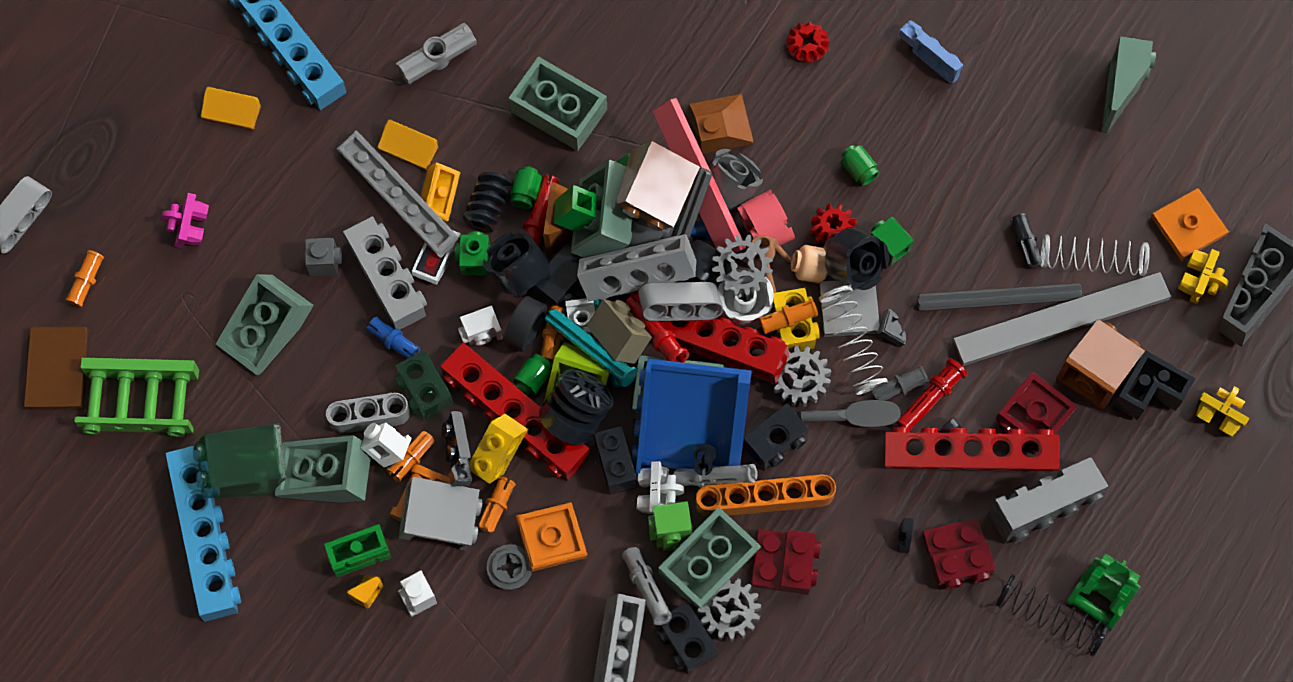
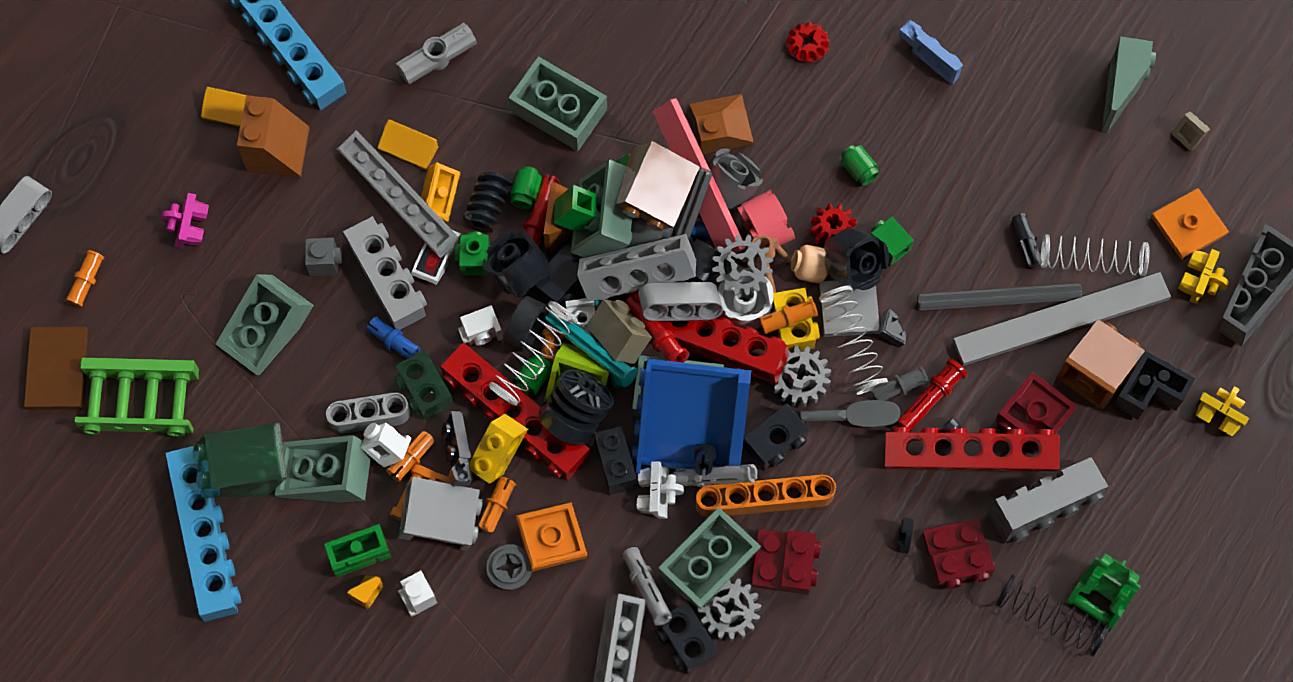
(271, 138): none -> dark orange slope
(553, 305): none -> white piece
(670, 525): bright green brick -> none
(1190, 131): none -> dark tan tile

